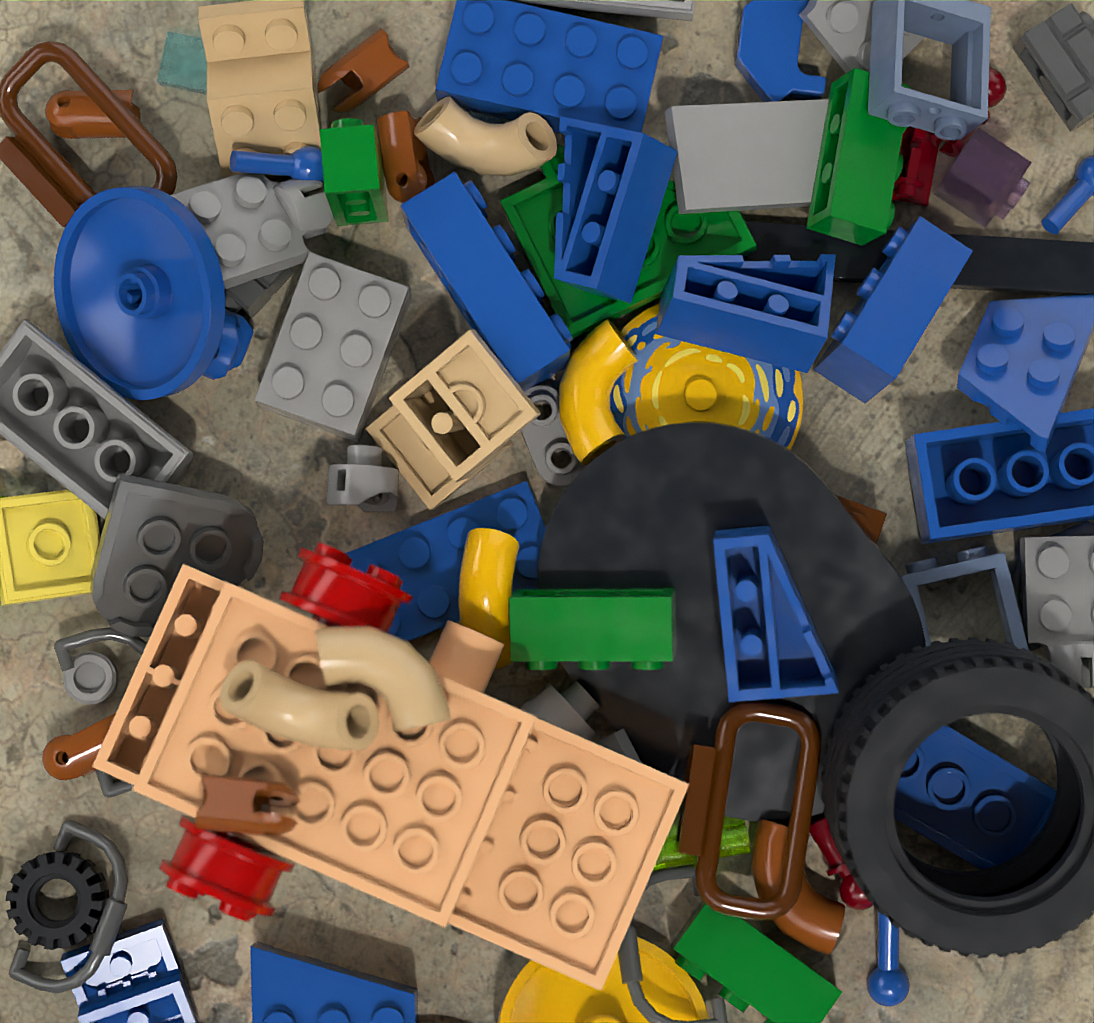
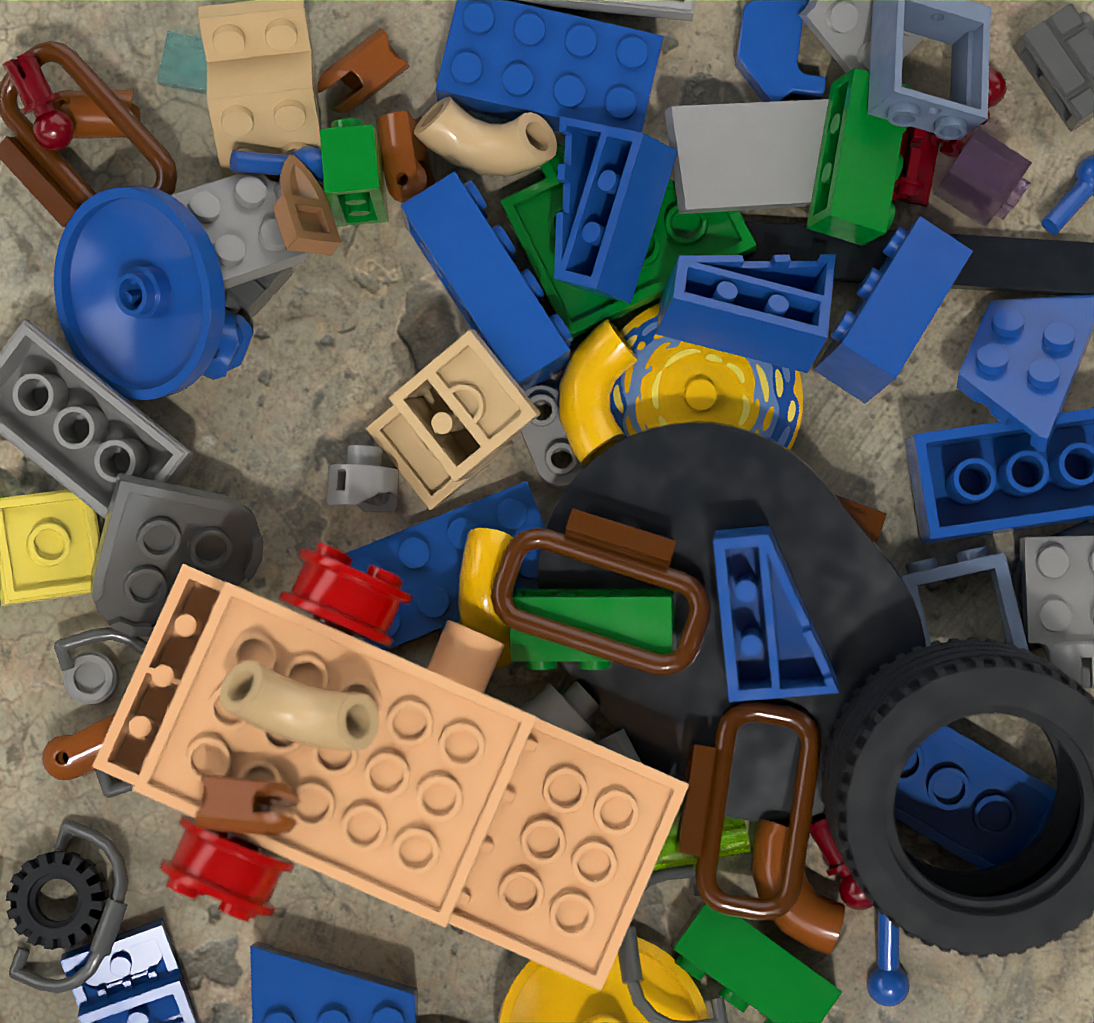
(52, 127): none -> dark red pin
(304, 211): none -> medium nougat plate
(333, 347): light grey brick -> none
(387, 666): tan cylinder -> none
(617, 550): none -> reddish brown bar

